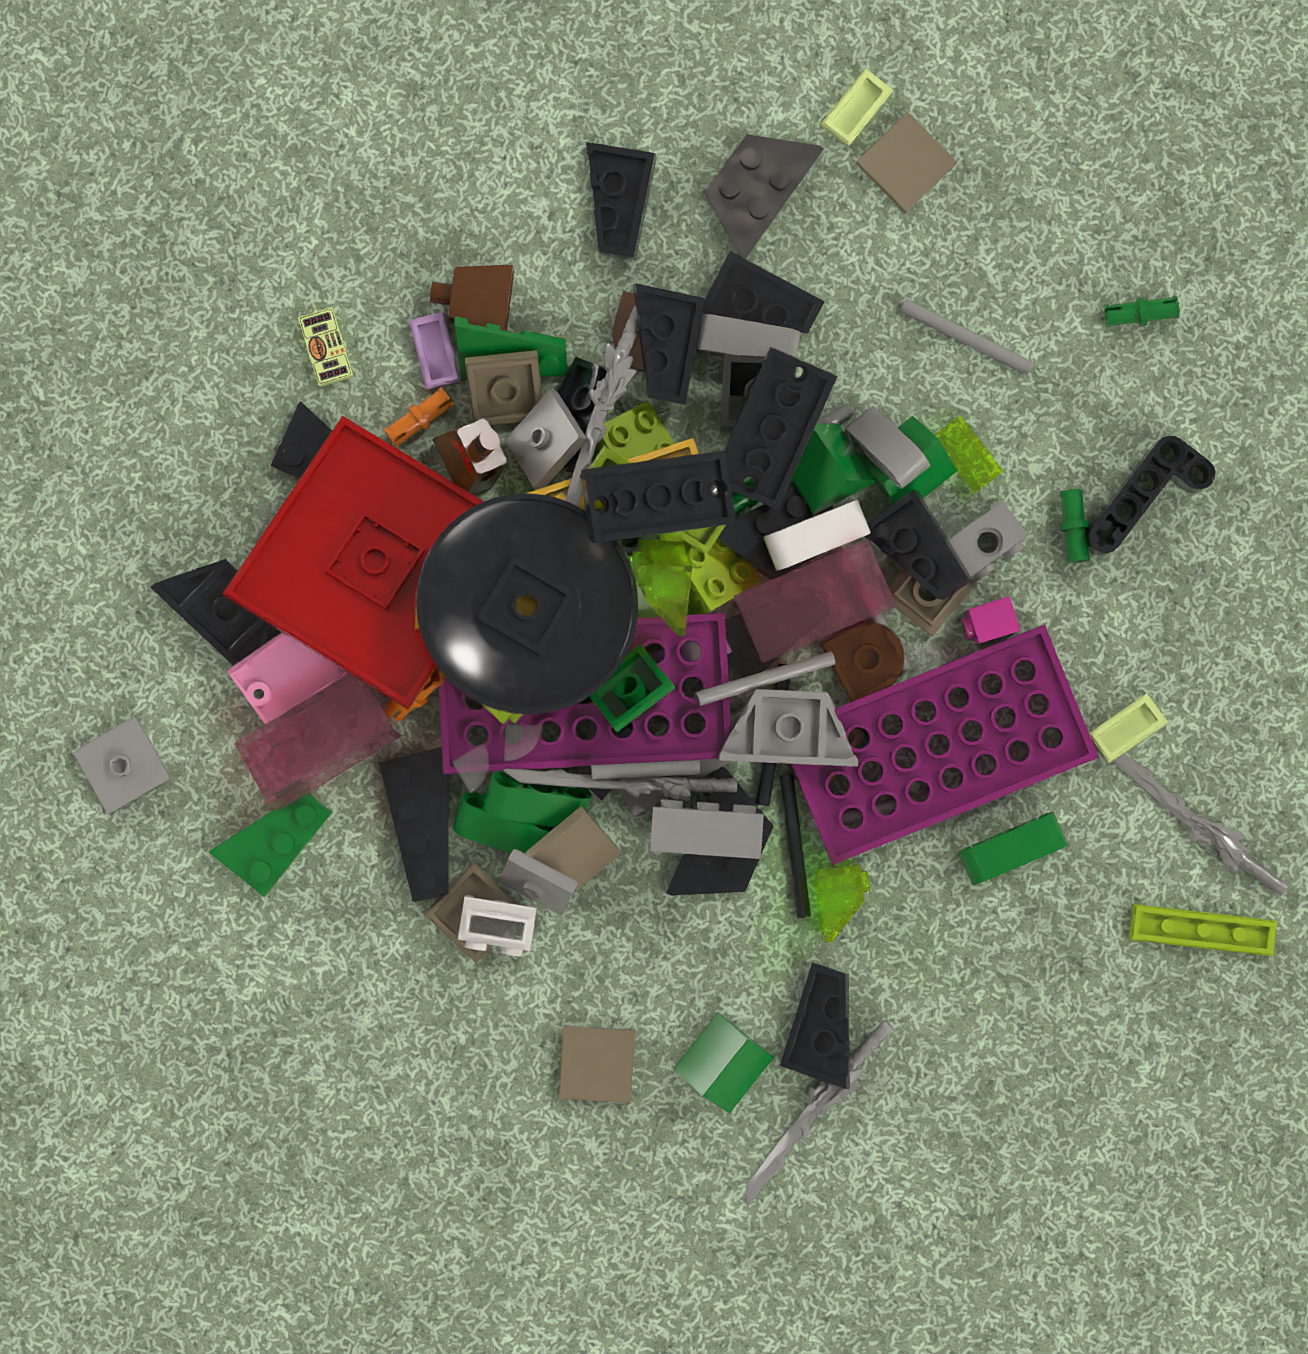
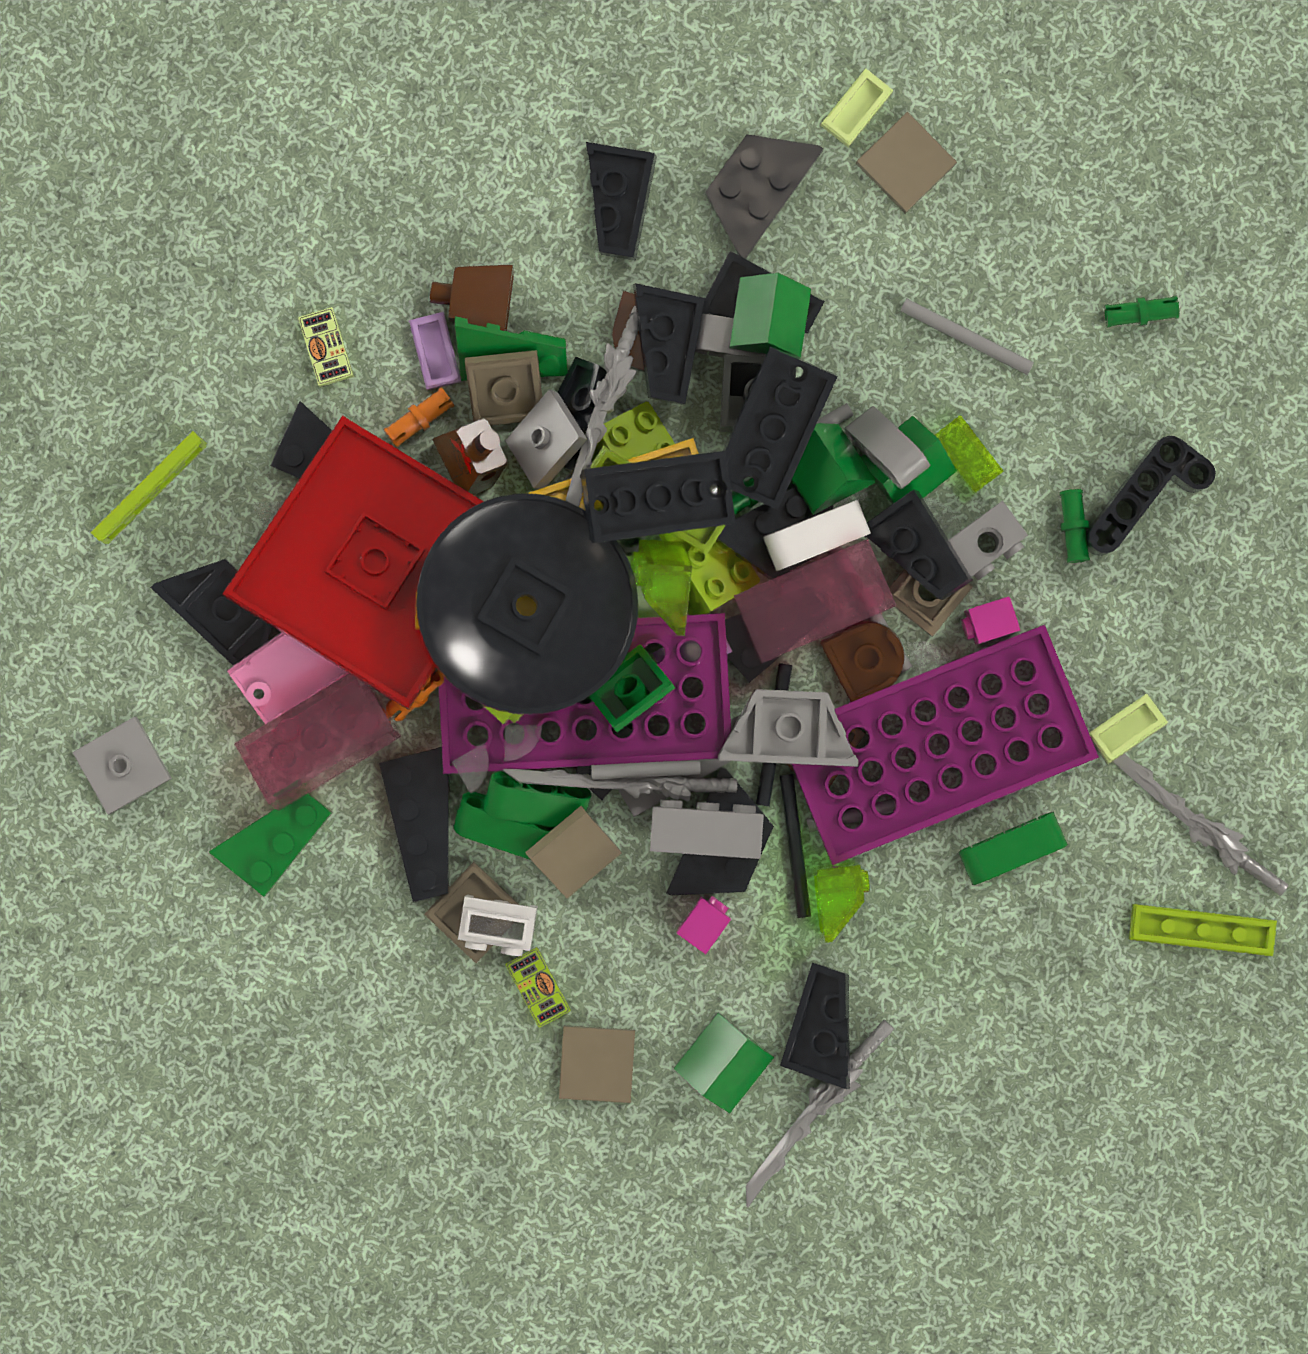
(149, 488): none -> lime tile
(537, 881): light grey plate -> none
(538, 987): none -> tile
(704, 923): none -> dark pink brick
(765, 678): light grey piece -> none
(770, 313): none -> green slope

